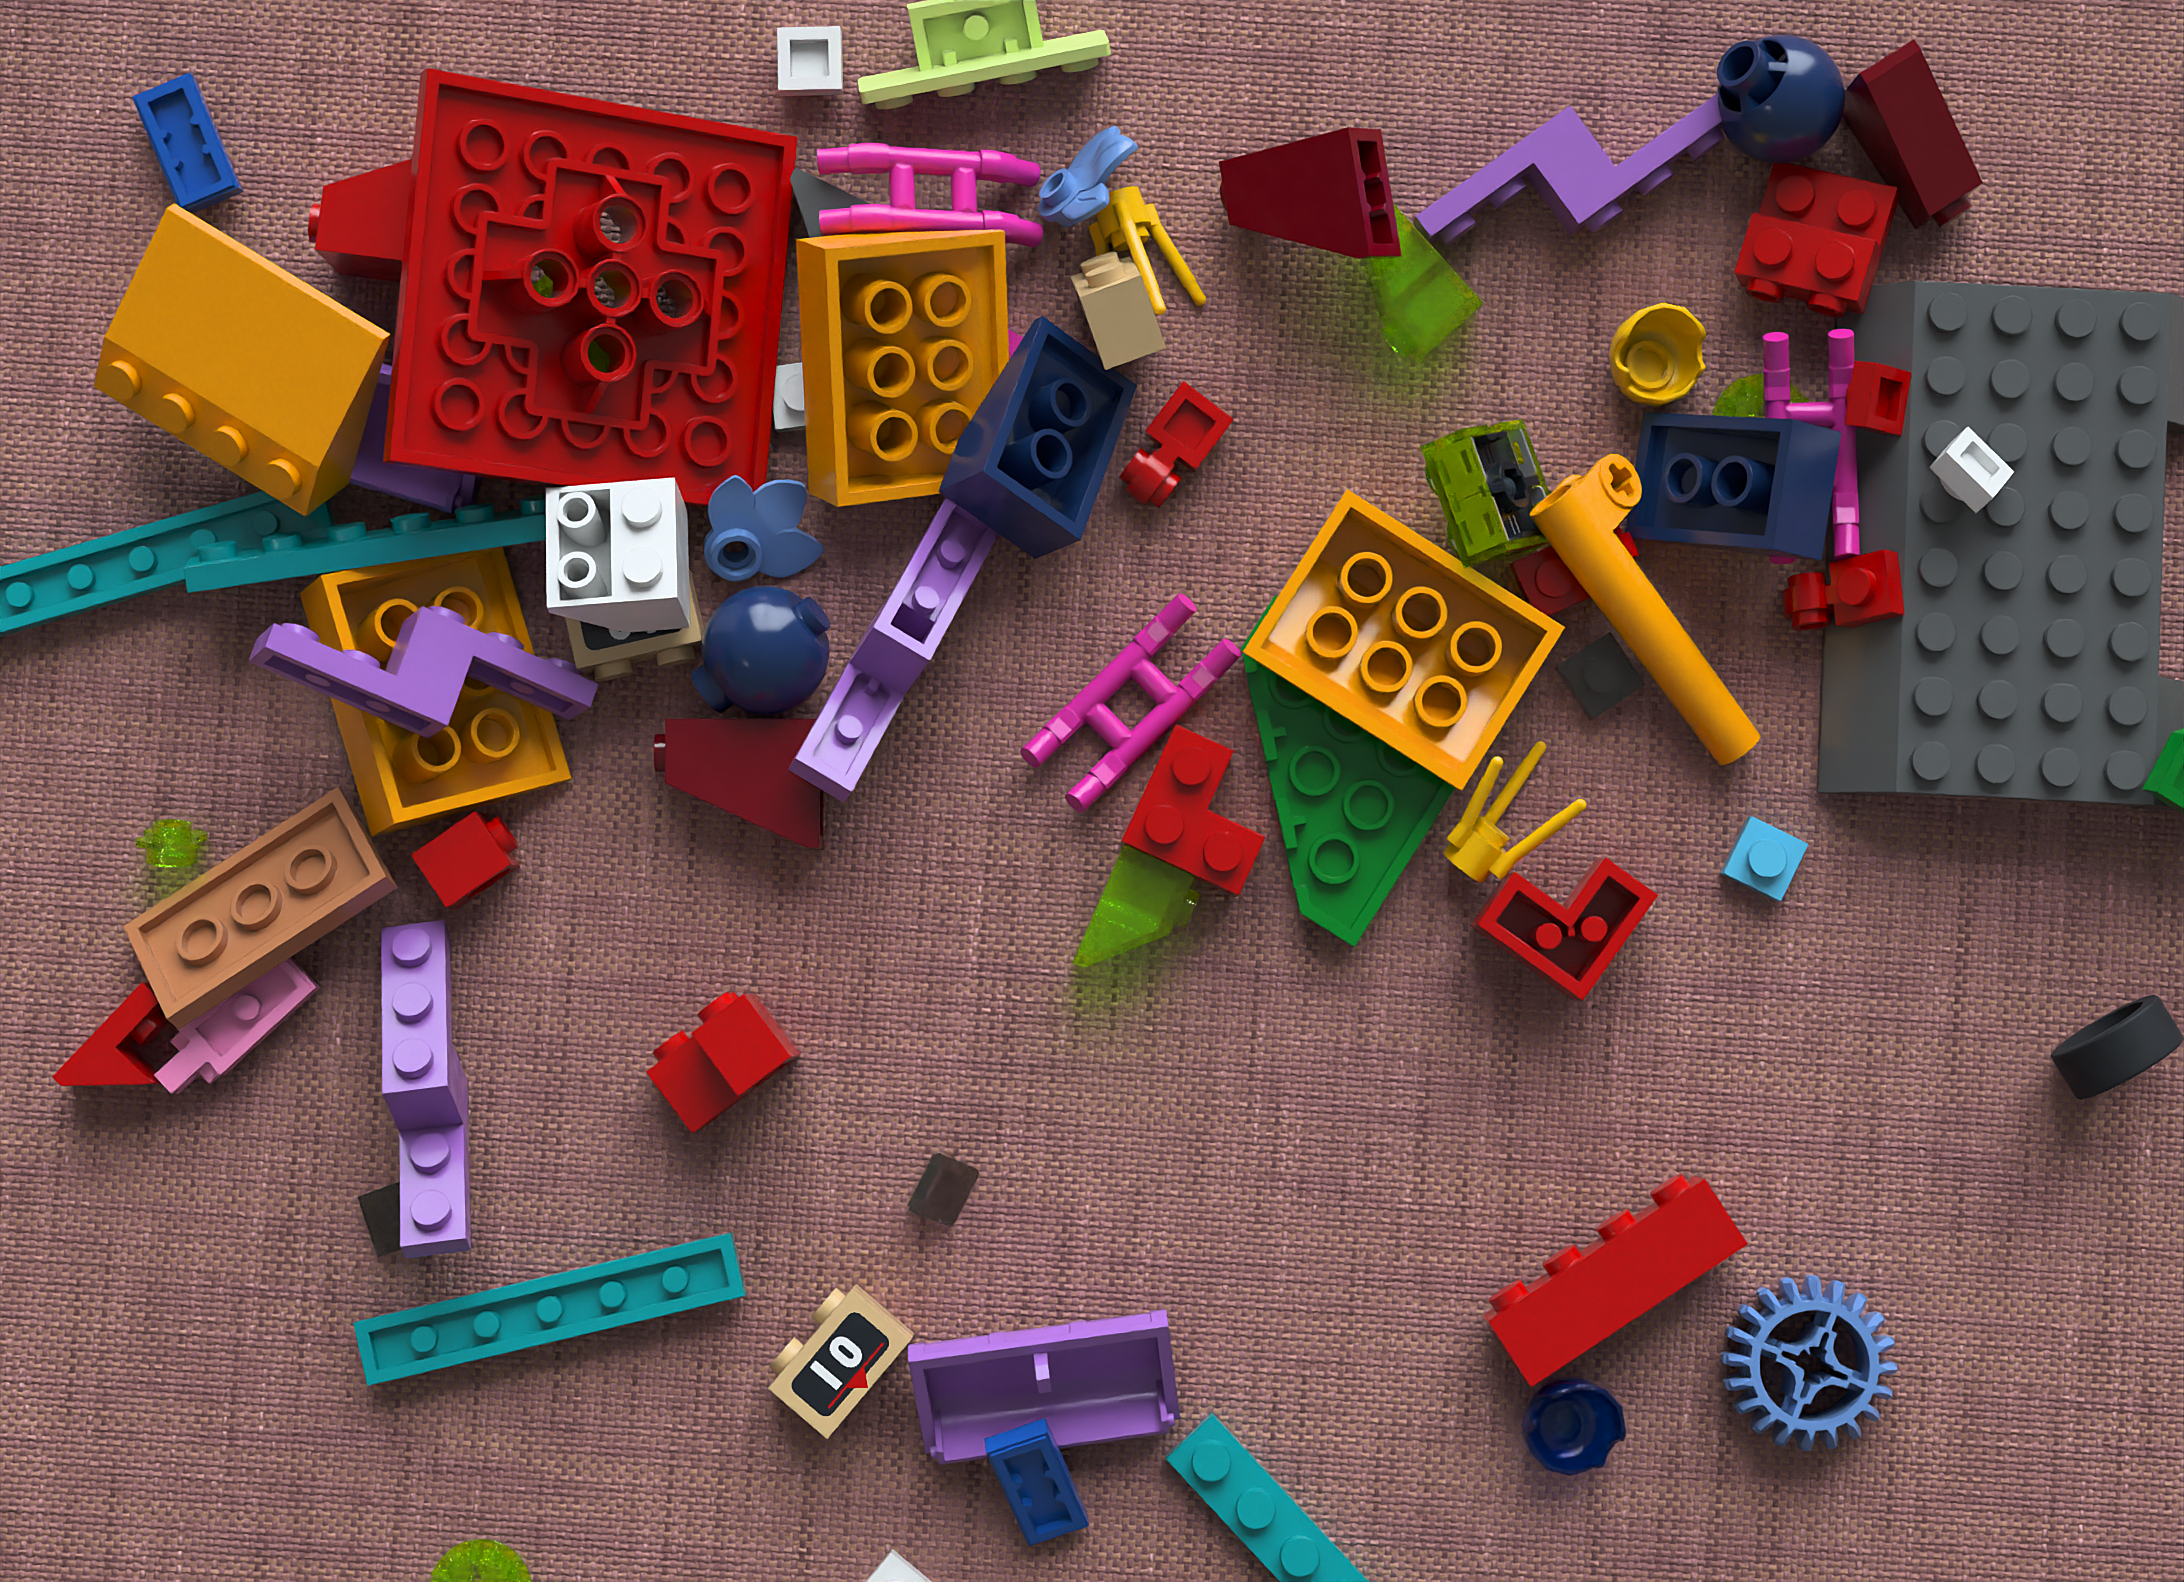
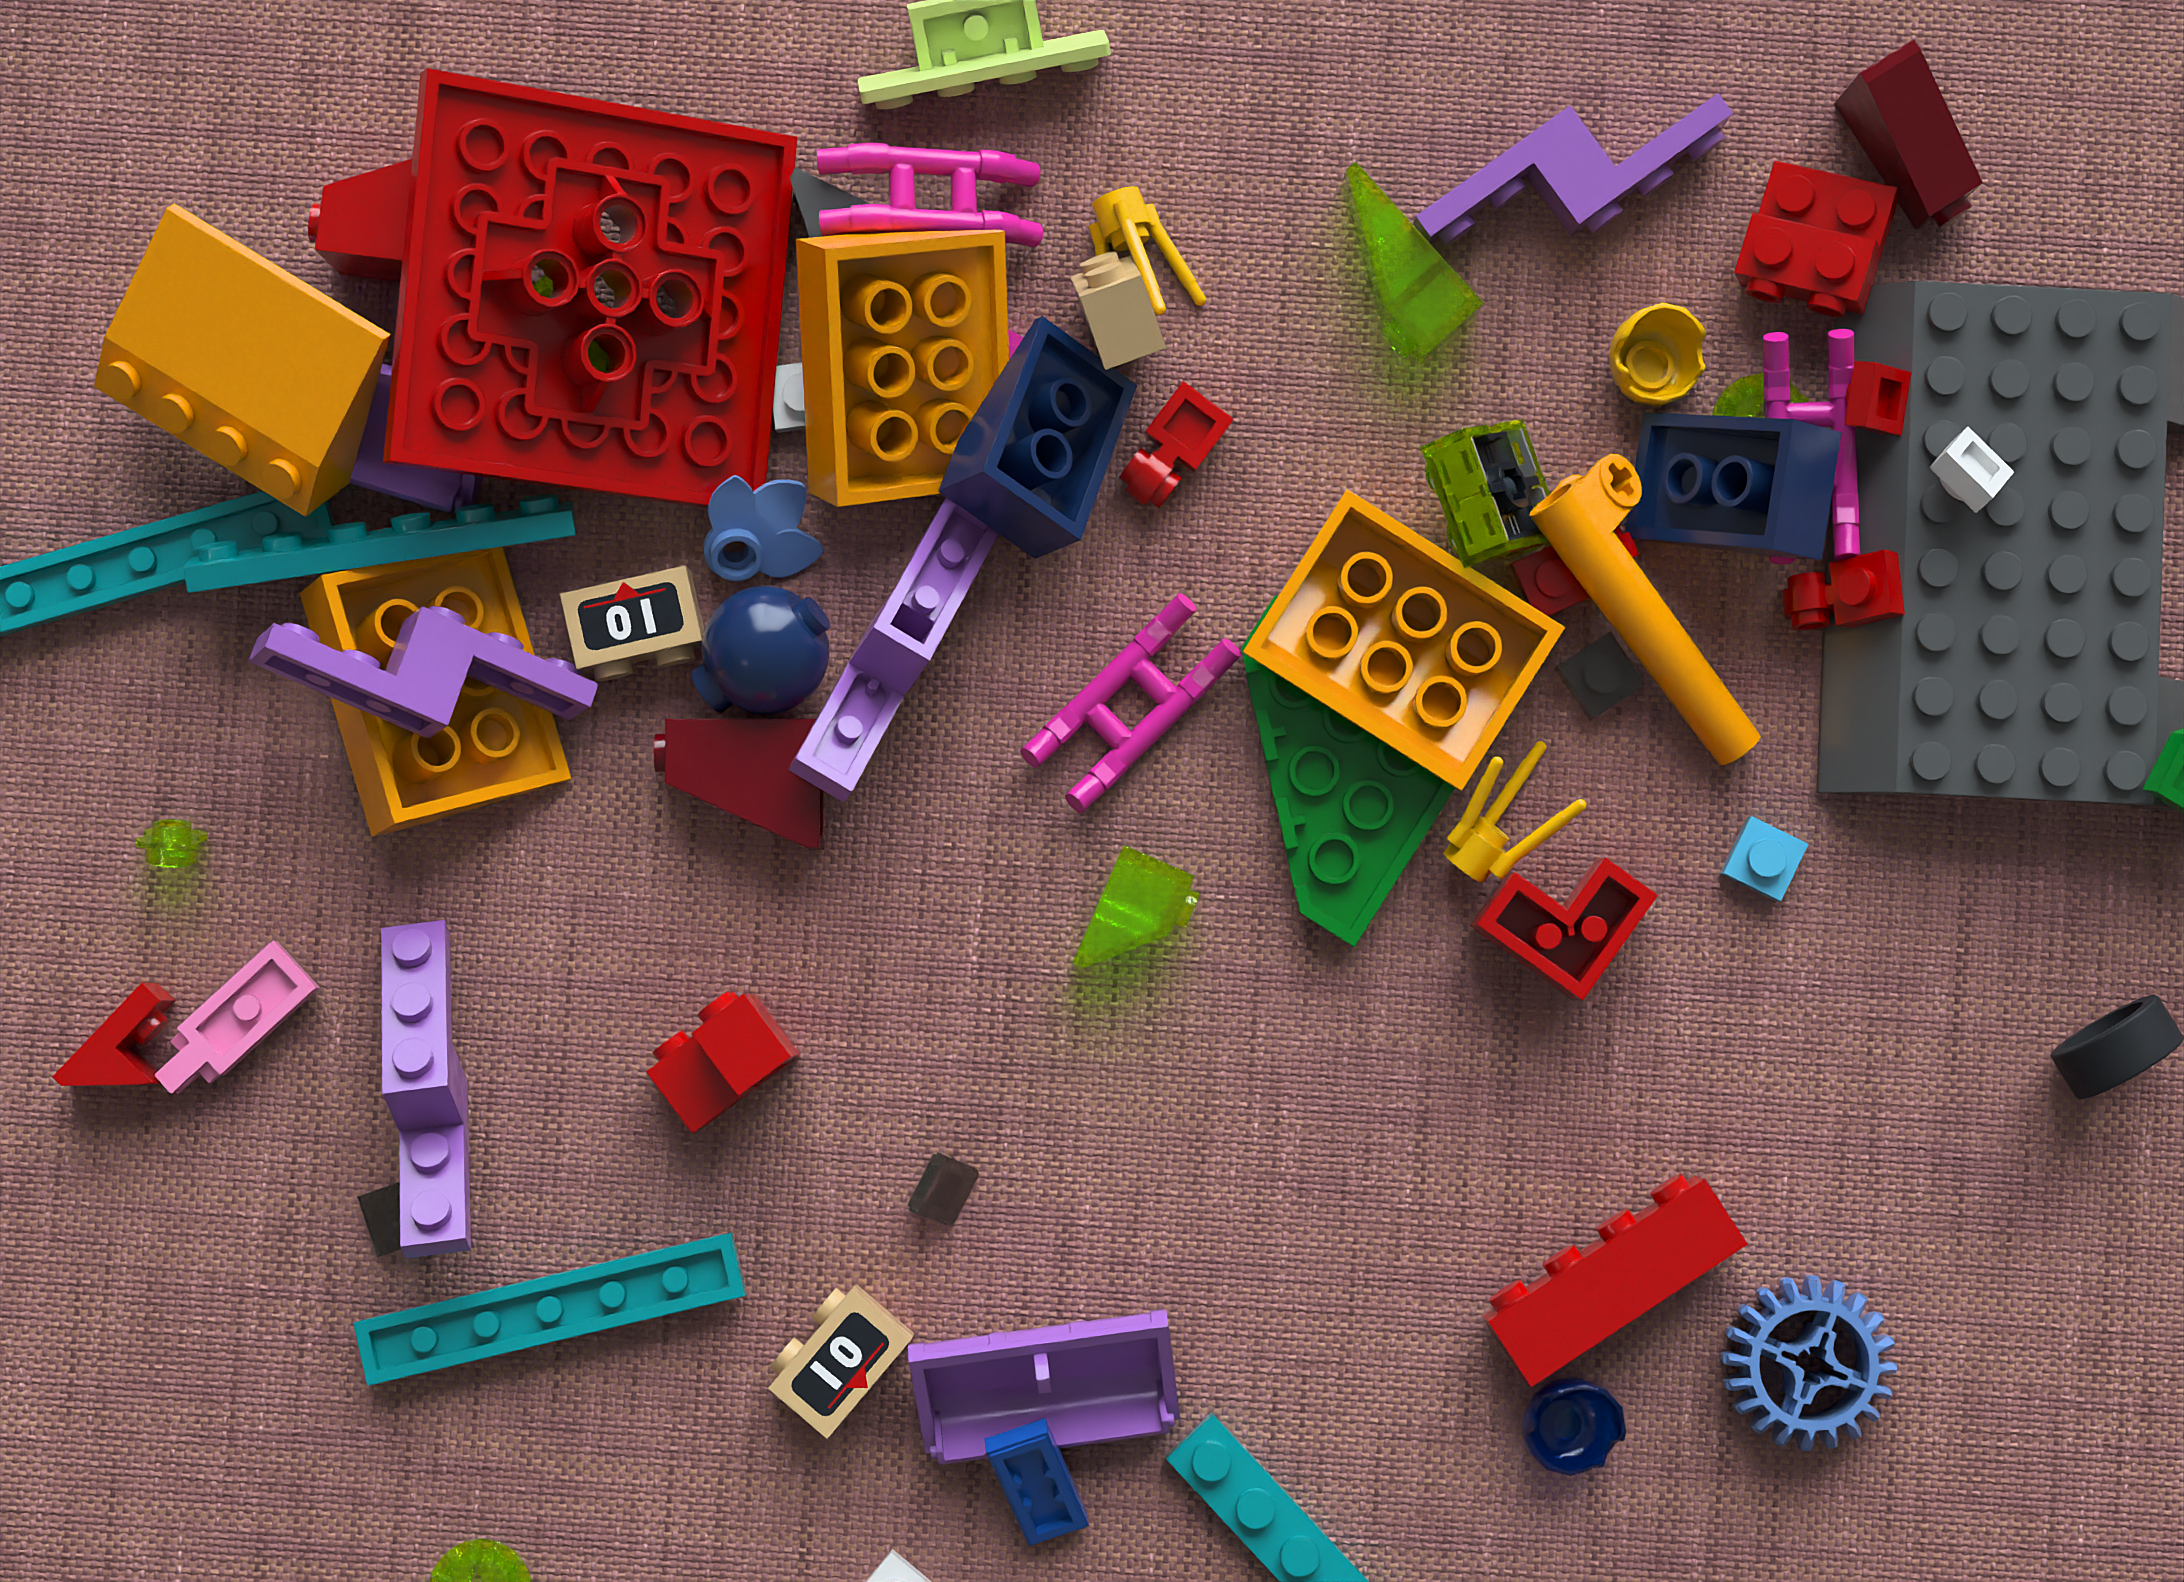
(187, 144): blue plate -> none
(258, 908): nougat plate -> none
(467, 858): red brick -> none
(619, 555): white slope -> none
(810, 61): white plate -> none
(1080, 191): medium blue plate -> none
(1175, 820): red brick -> none
(1317, 193): dark red slope -> none
(1779, 98): dark blue brick -> none

